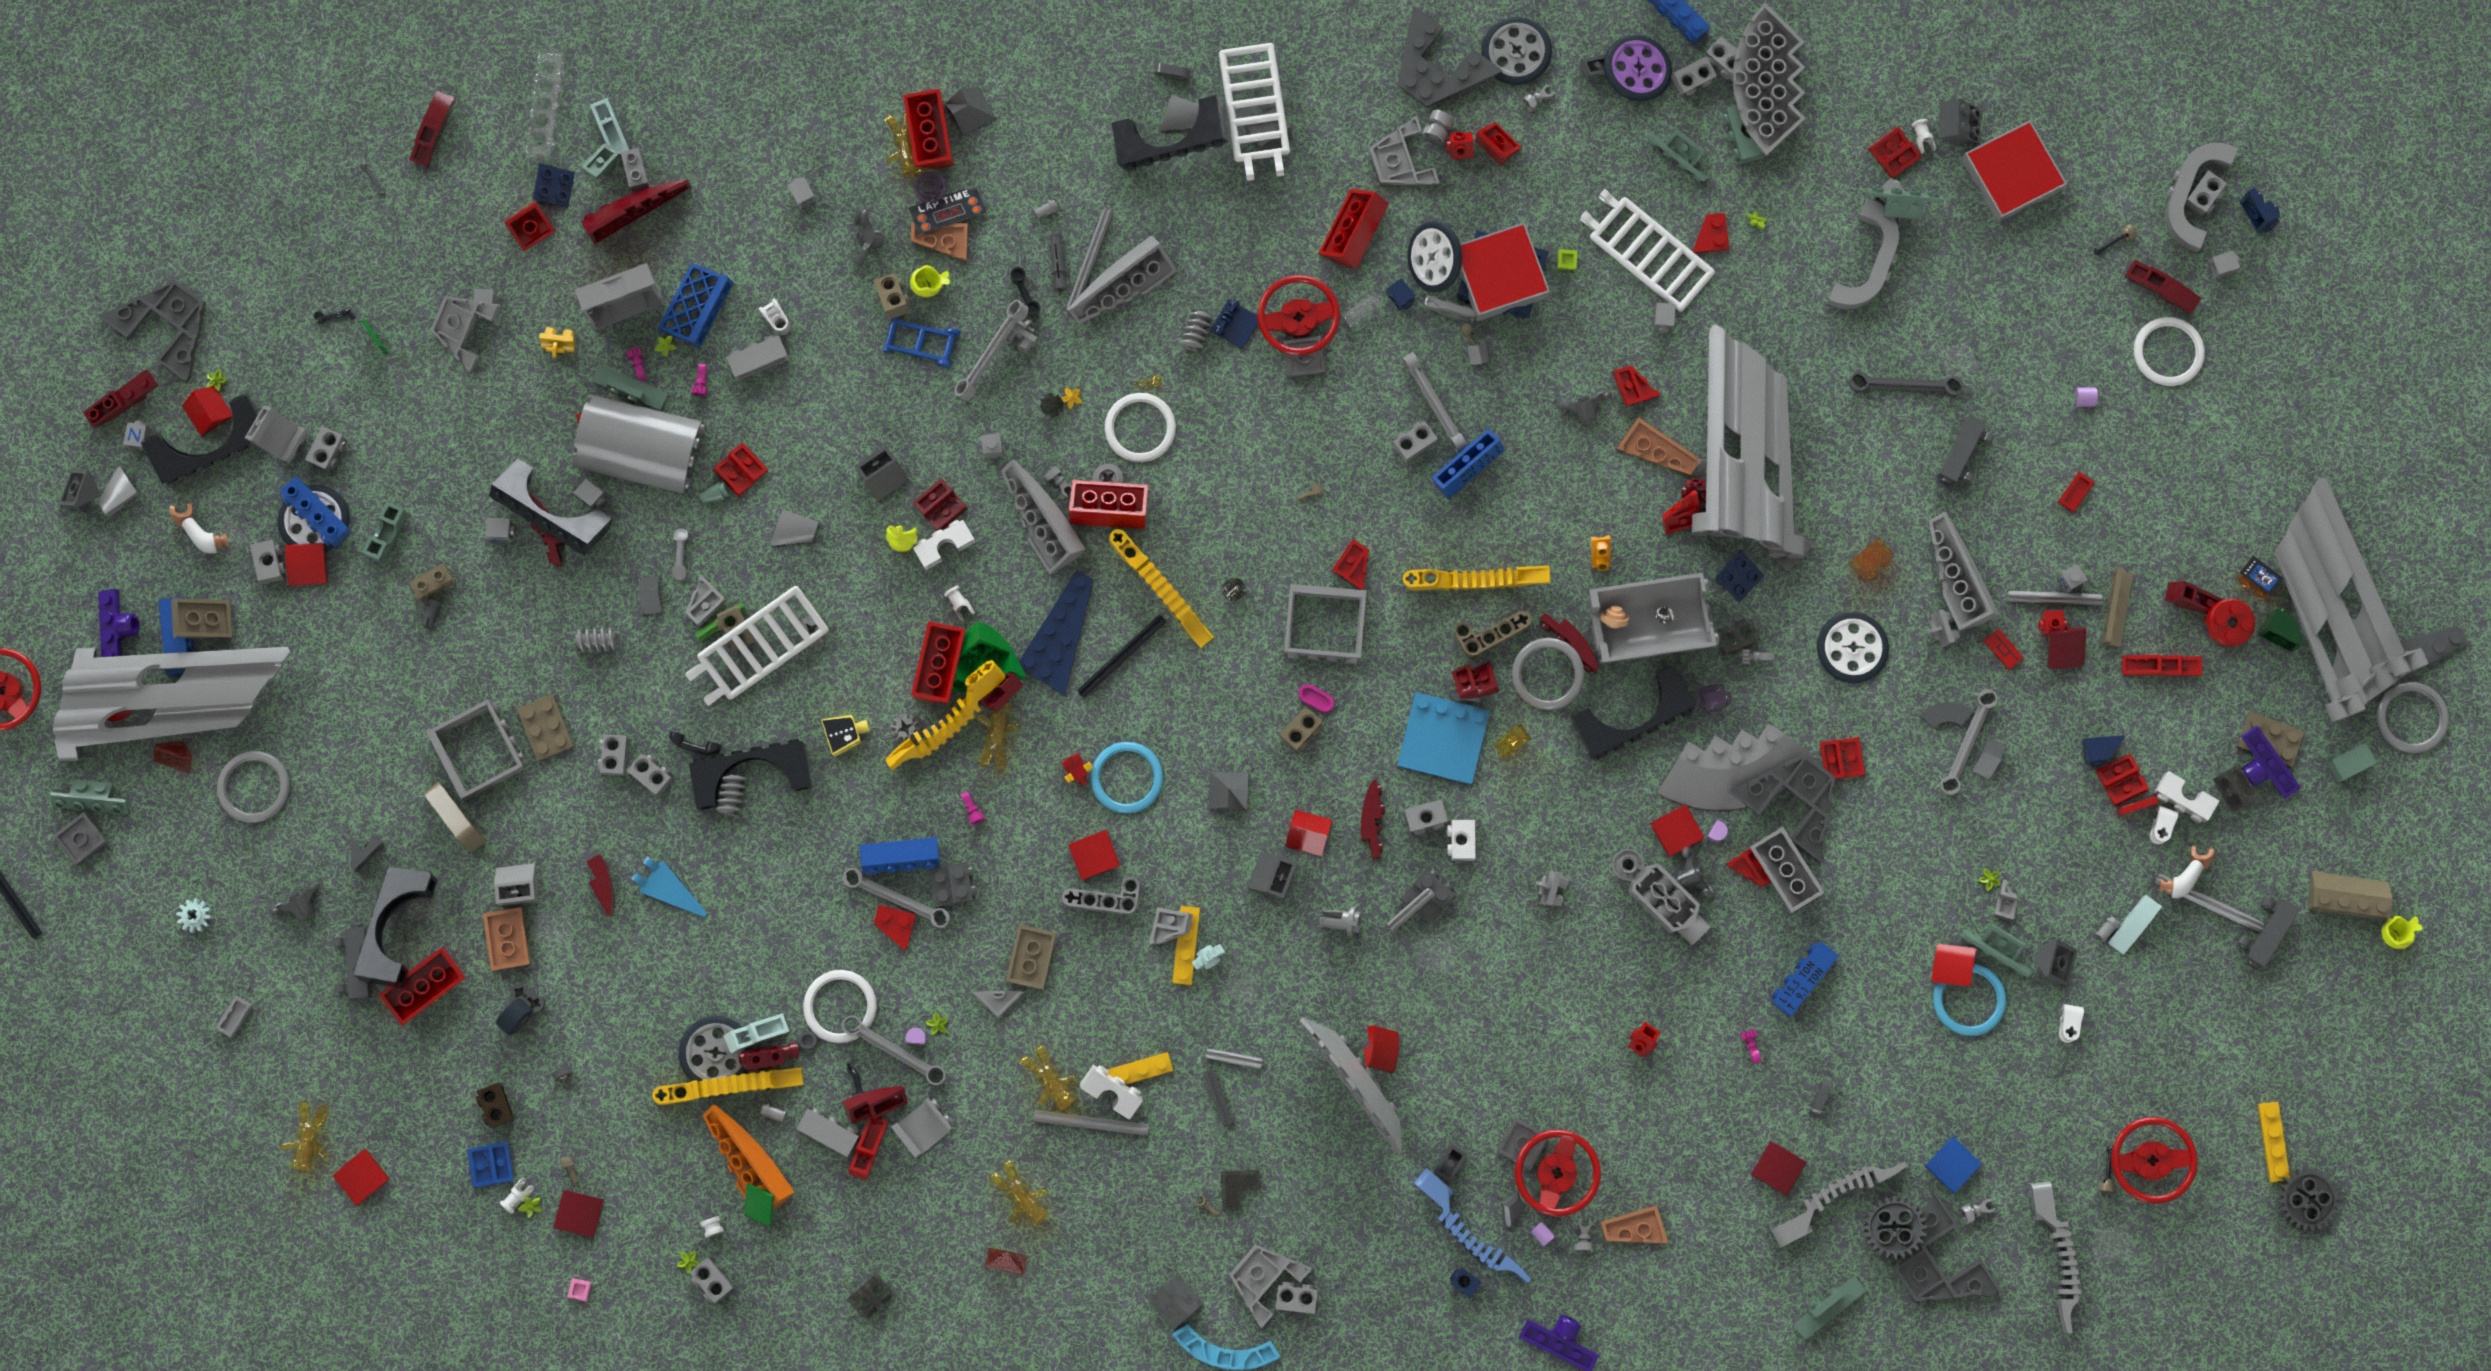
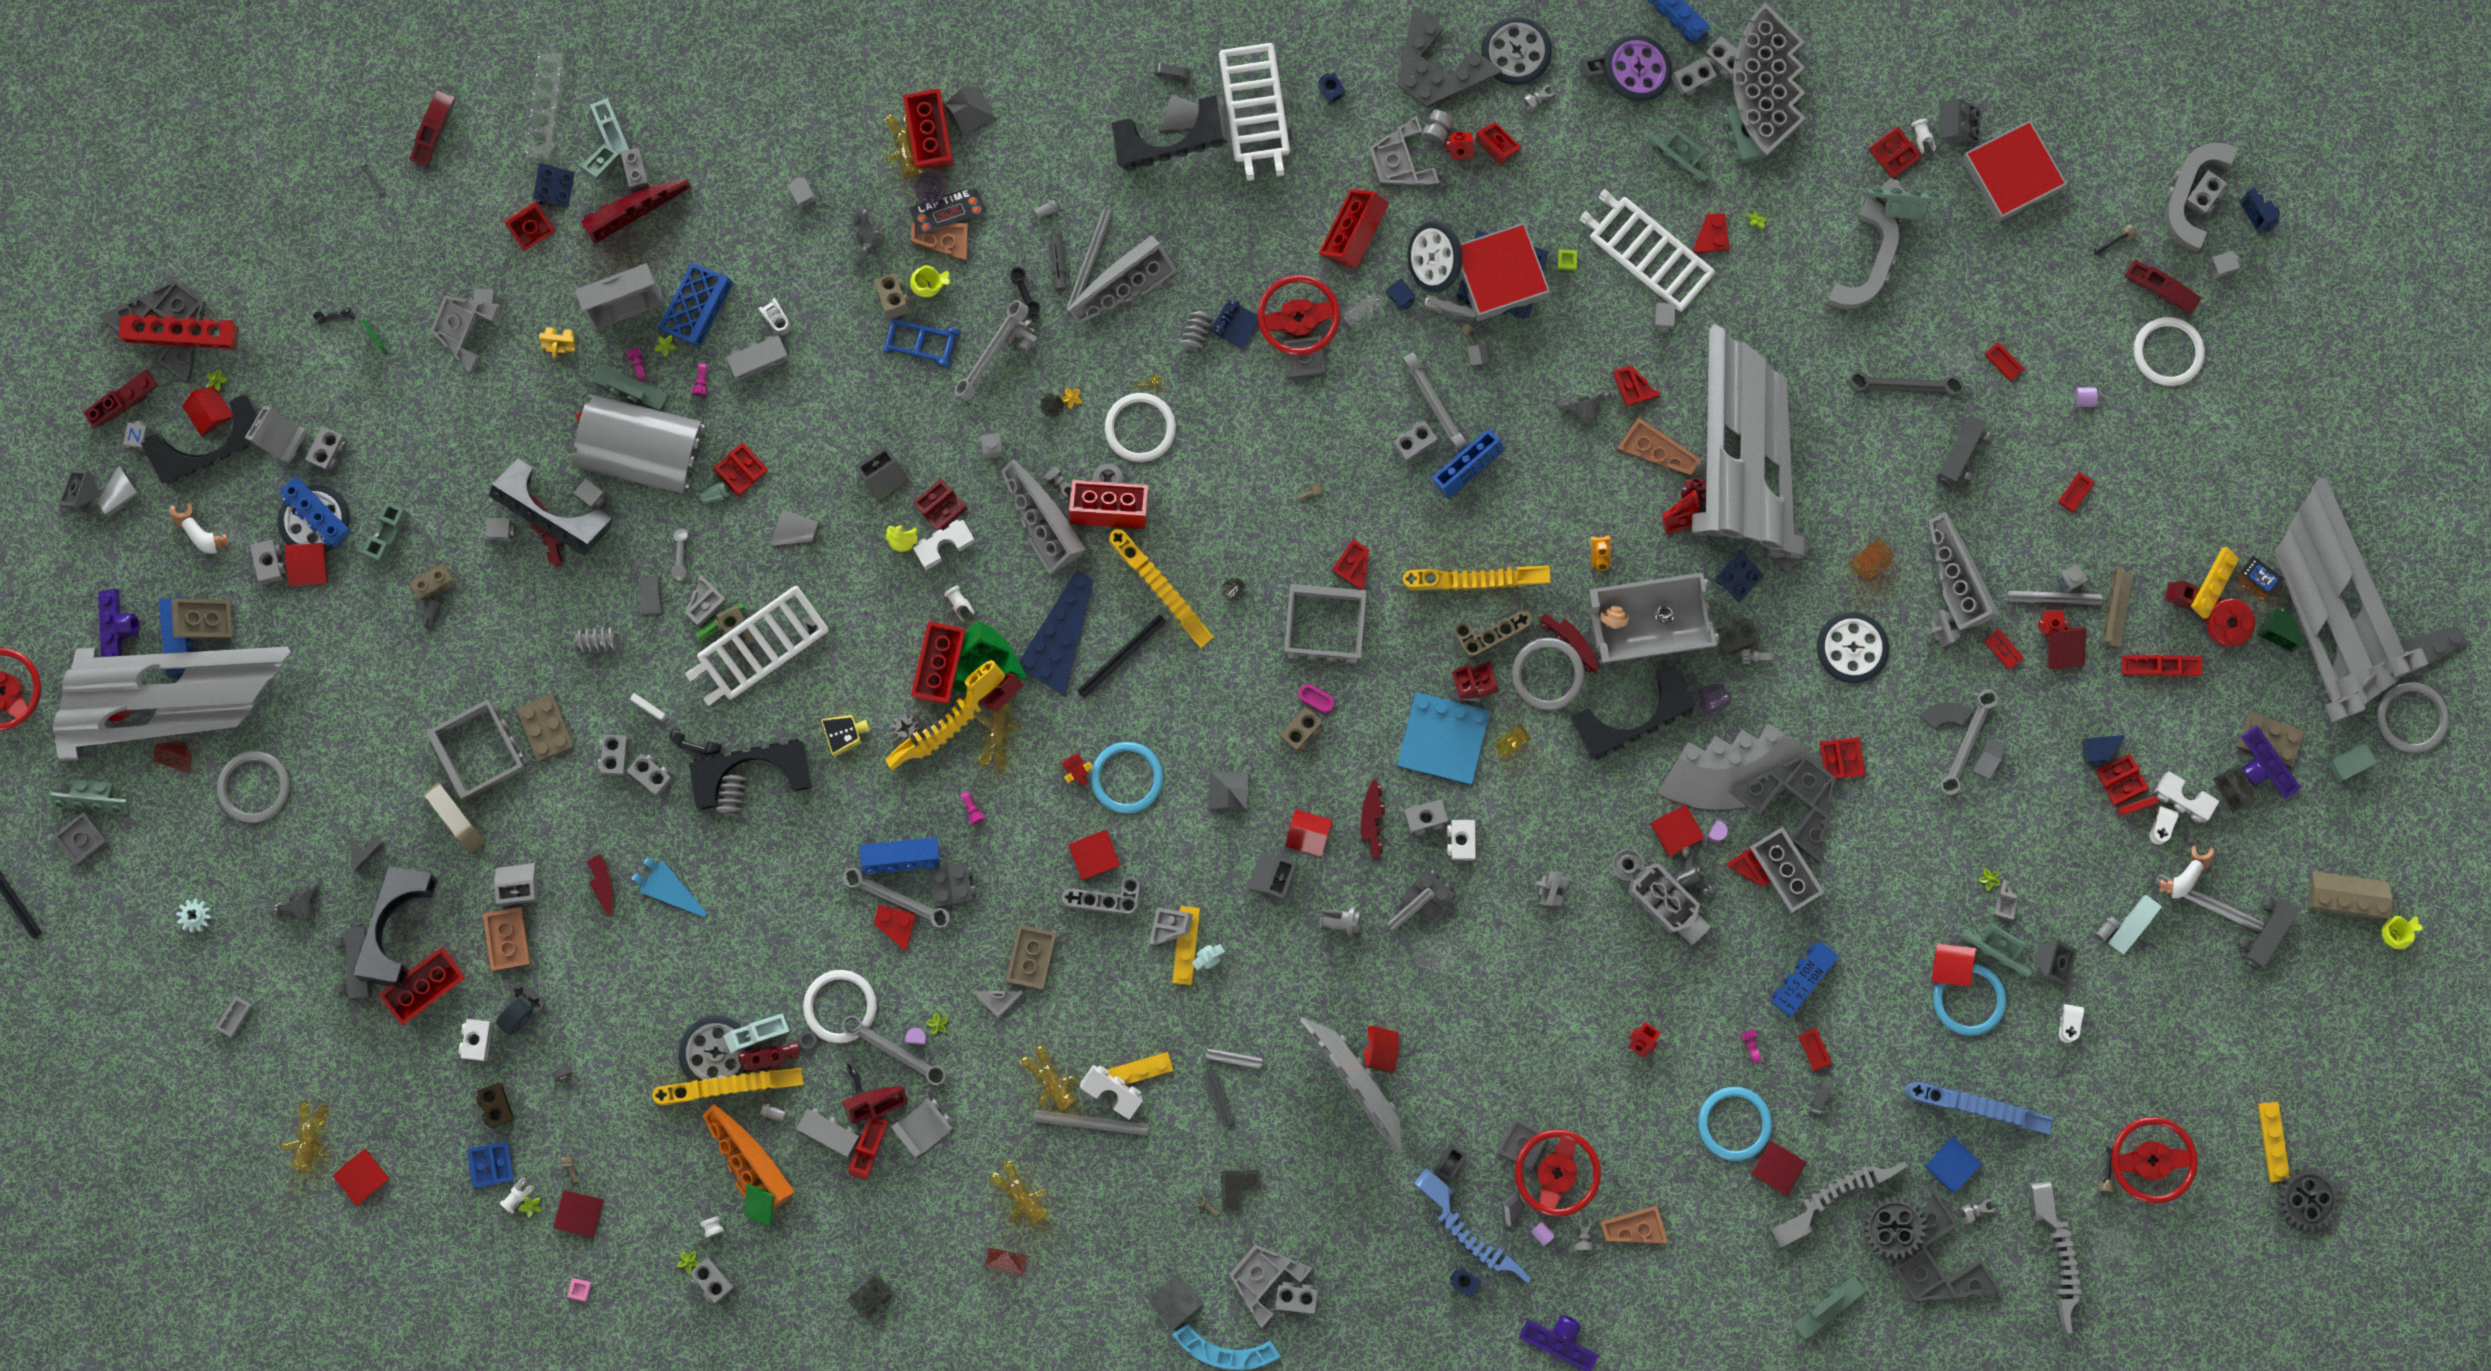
(225, 340): none -> red brick
(480, 1051): none -> white brick
(648, 707): none -> white tile
(1331, 95): none -> dark blue brick
(1713, 1146): none -> medium azure wedge
(1814, 1049): none -> red tile
(1979, 1106): none -> medium blue piece
(2004, 361): none -> red tile
(2215, 582): none -> yellow plate

